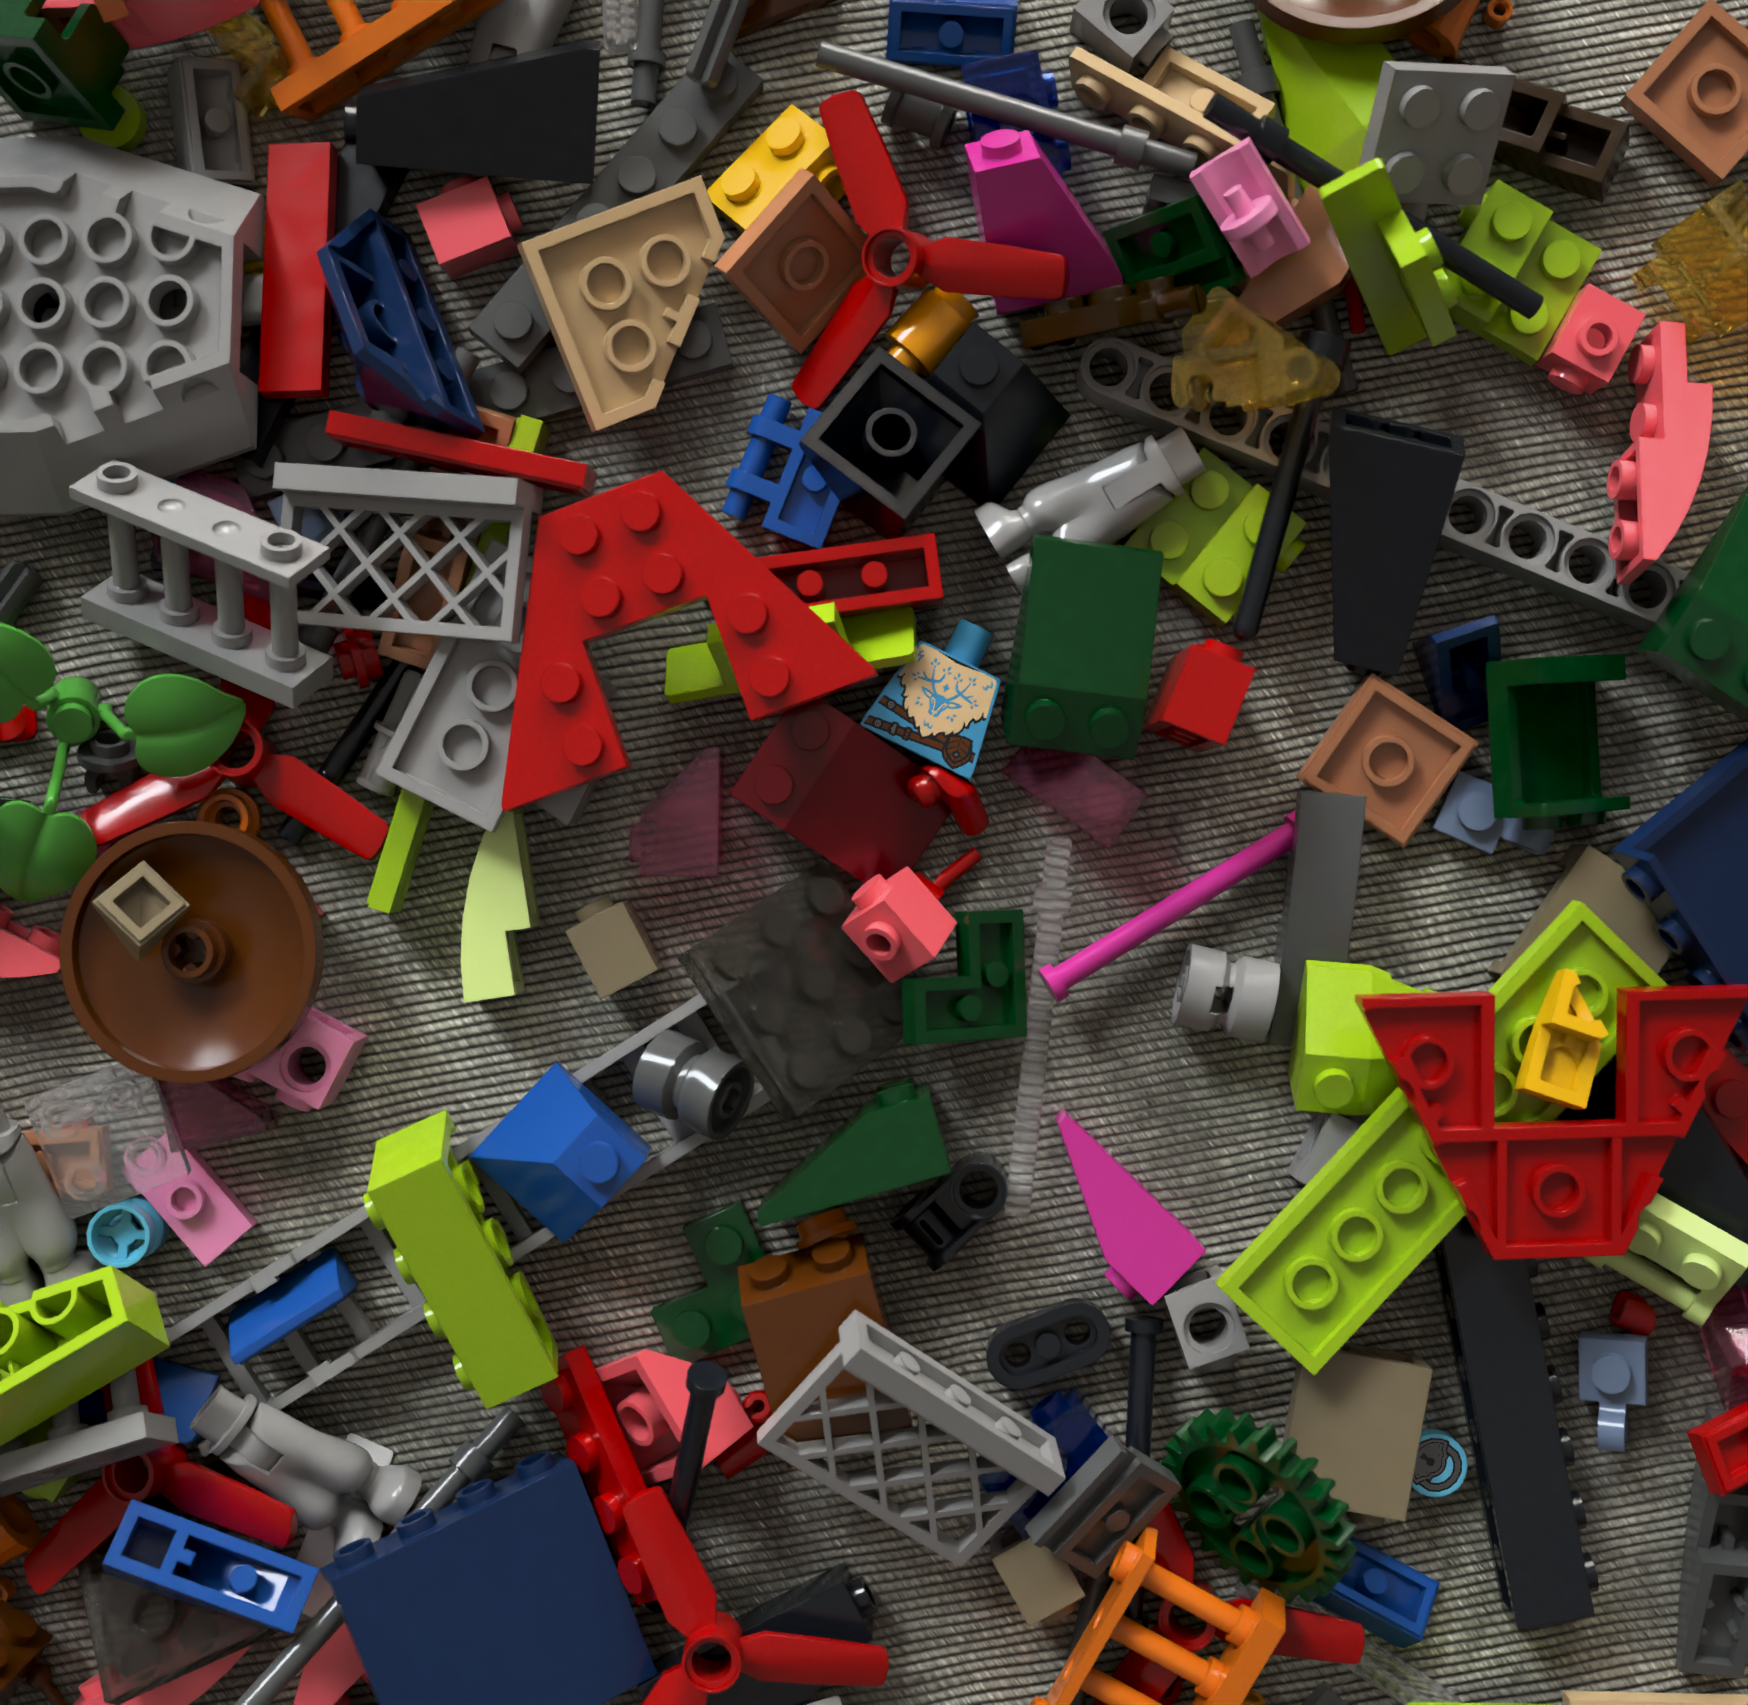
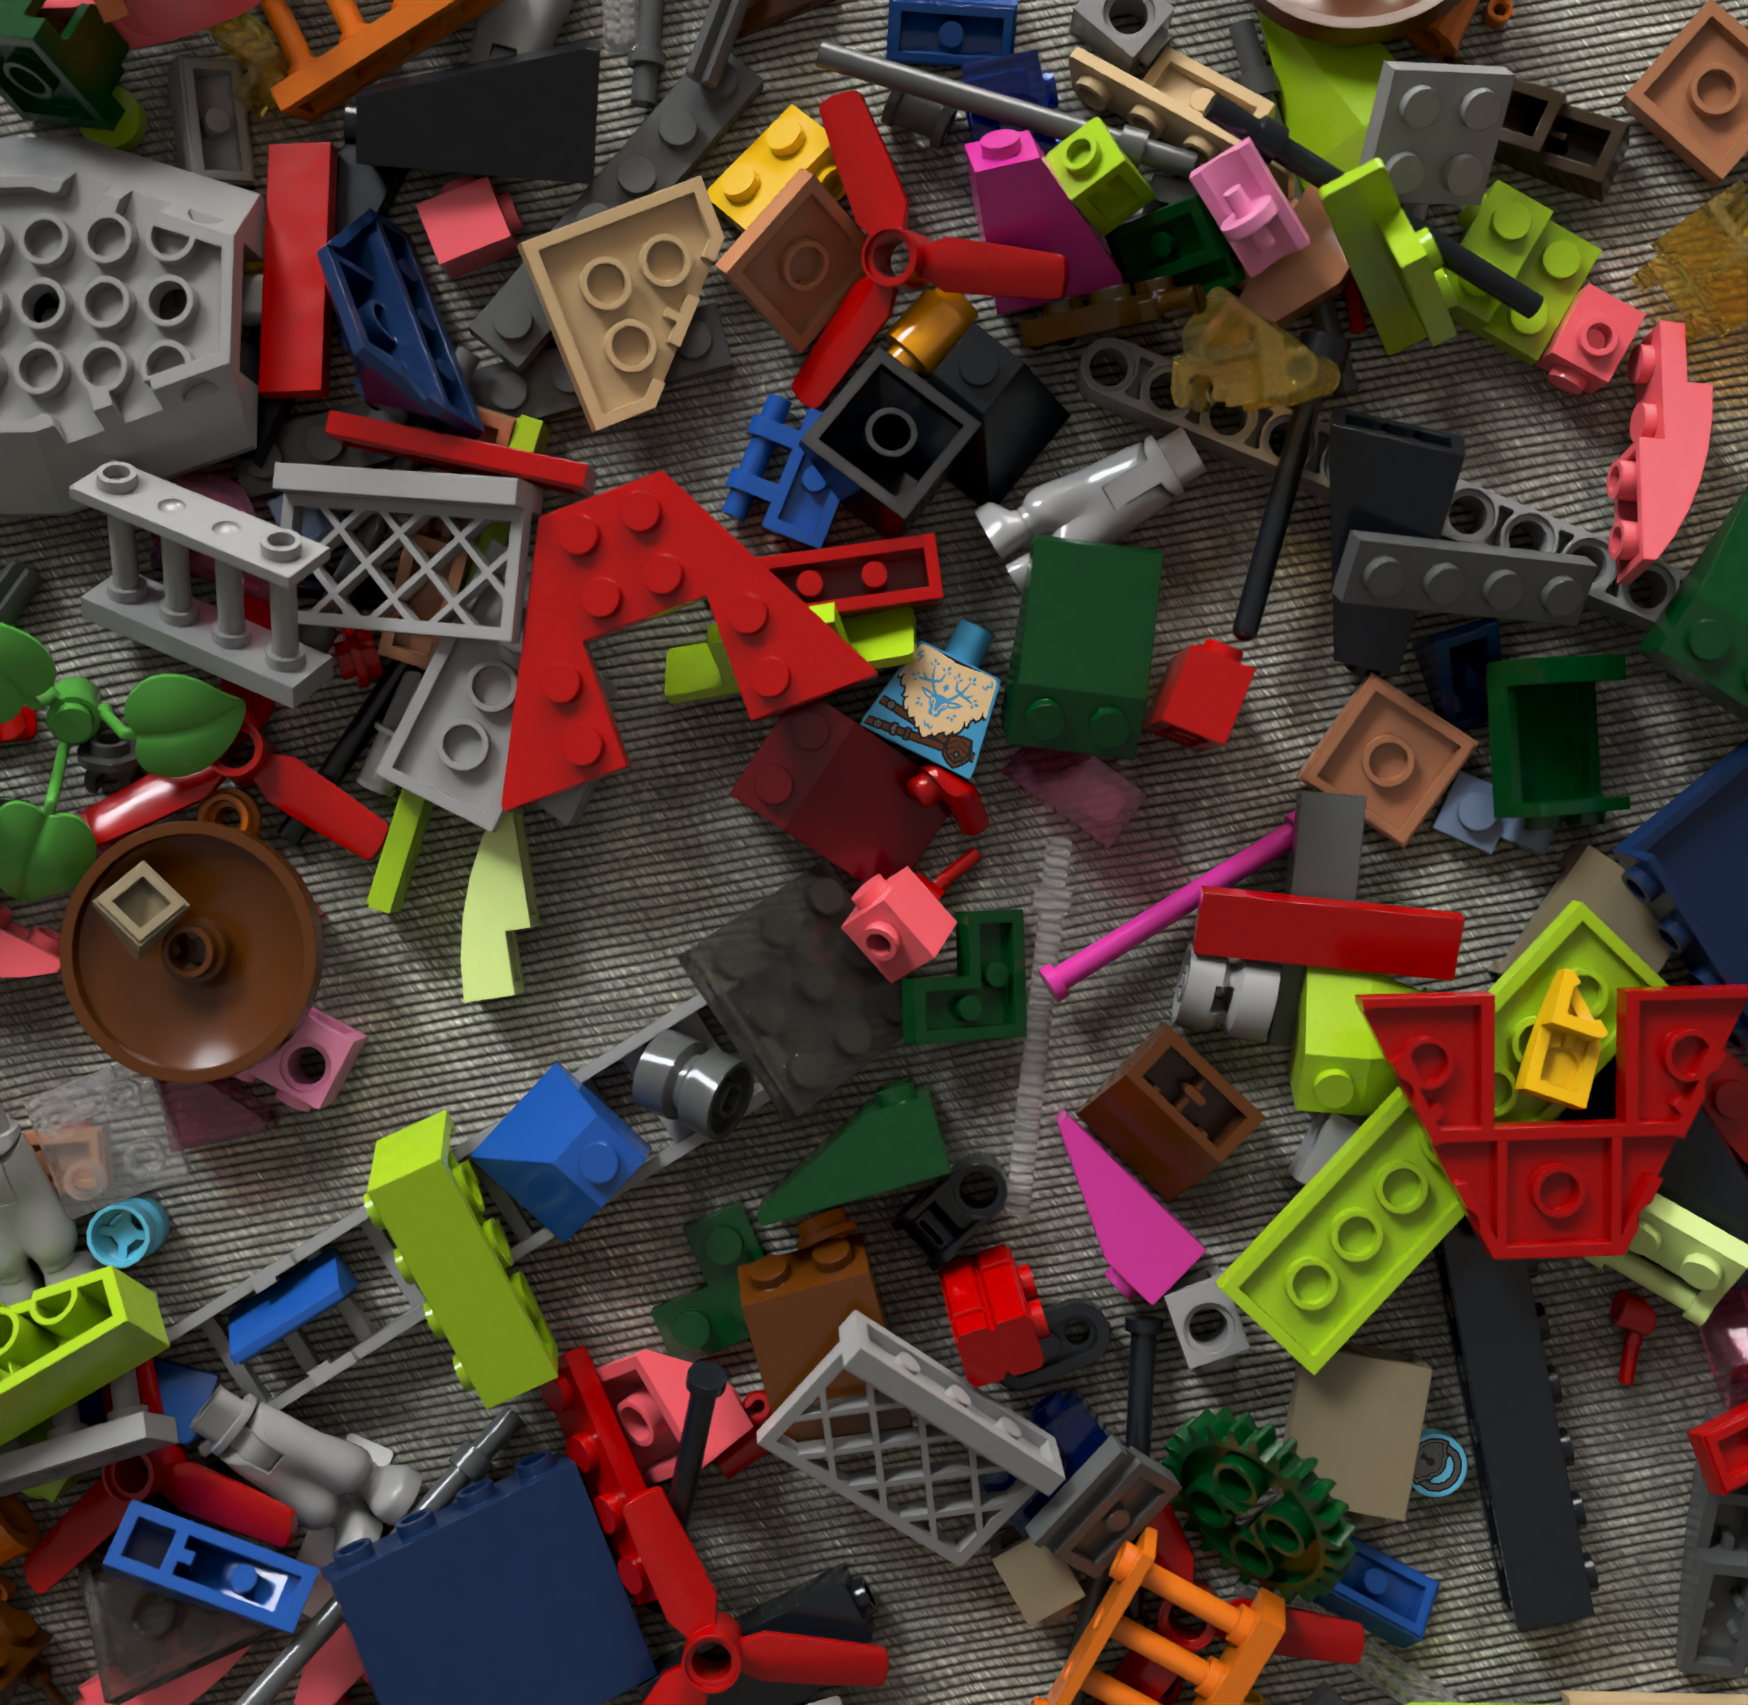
(202, 1210): bright pink plate -> none
(613, 945): dark tan brick -> none
(684, 823): clear pink slope -> none
(994, 1315): none -> red brick
(1099, 176): none -> lime bracket
(1169, 1113): none -> reddish brown slope
(1212, 537): lime plate -> none
(1328, 933): none -> red tile
(1463, 578): none -> dark grey plate
(1615, 1375): sand blue plate -> none

